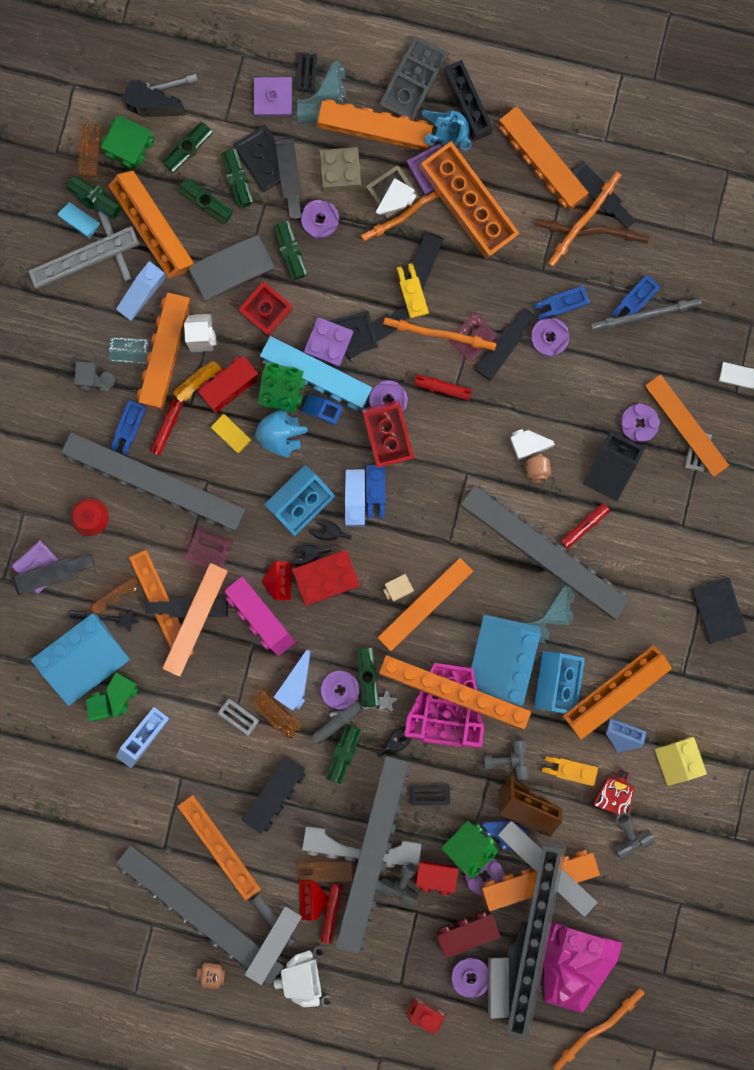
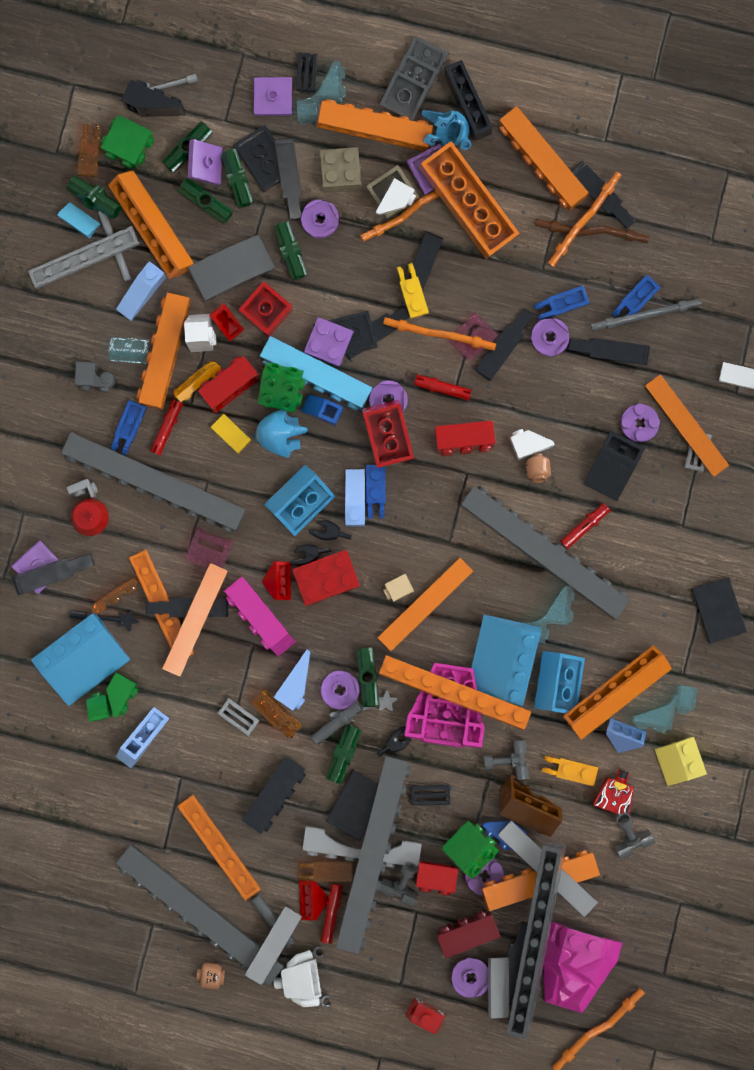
(80, 489): none -> light grey bracket
(204, 162): none -> medium lavender plate
(226, 322): none -> red slope
(354, 805): none -> black tile
(464, 438): none -> red brick
(611, 350): none -> black piece
(662, 717): none -> clear light blue arch

